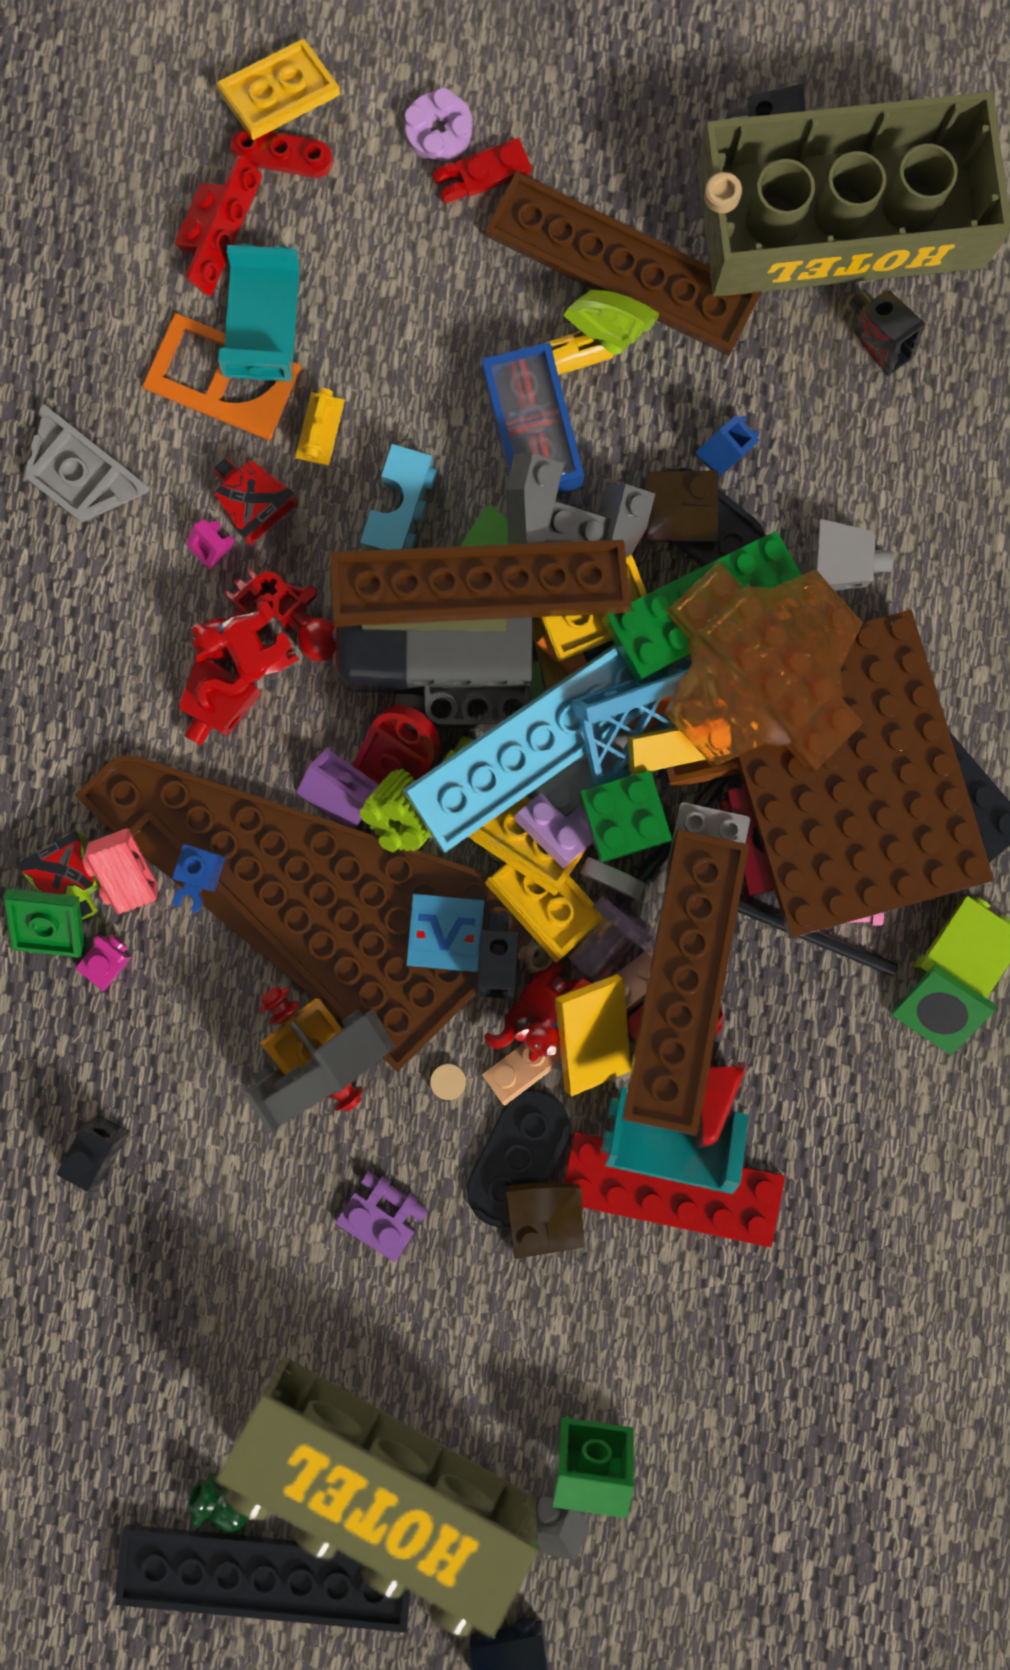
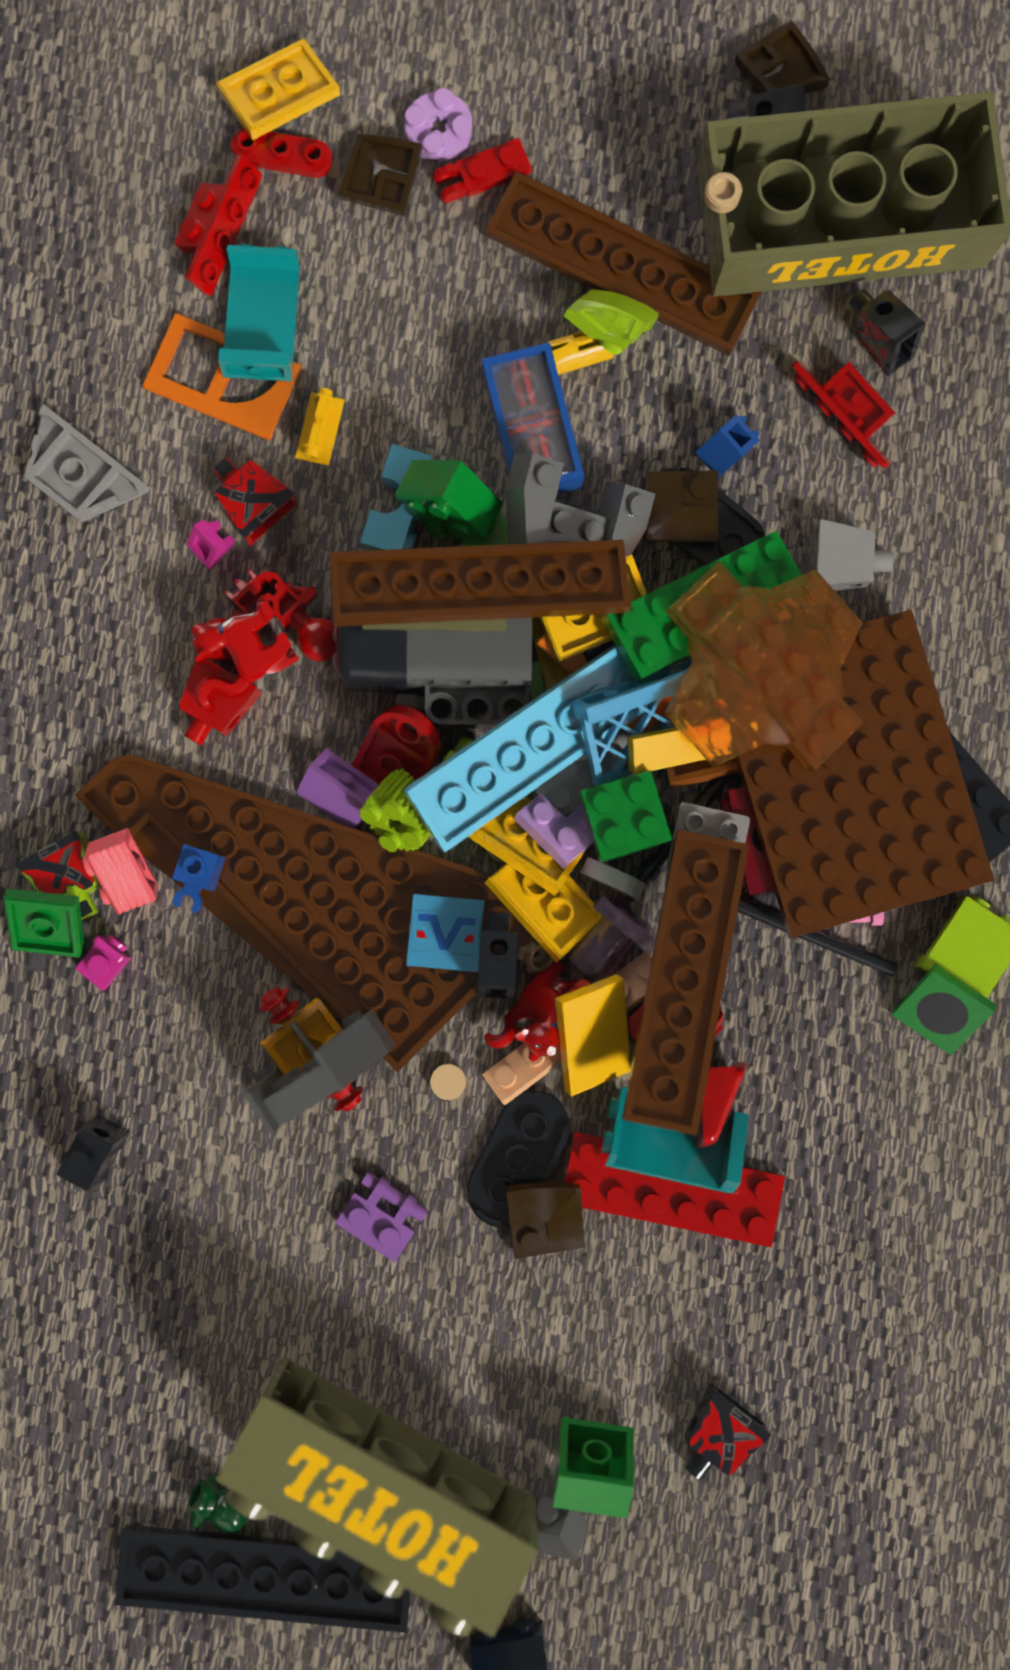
(381, 173): none -> dark brown plate
(448, 499): none -> green brick
(722, 1434): none -> torso
(782, 61): none -> dark brown plate
(854, 404): none -> red bracket

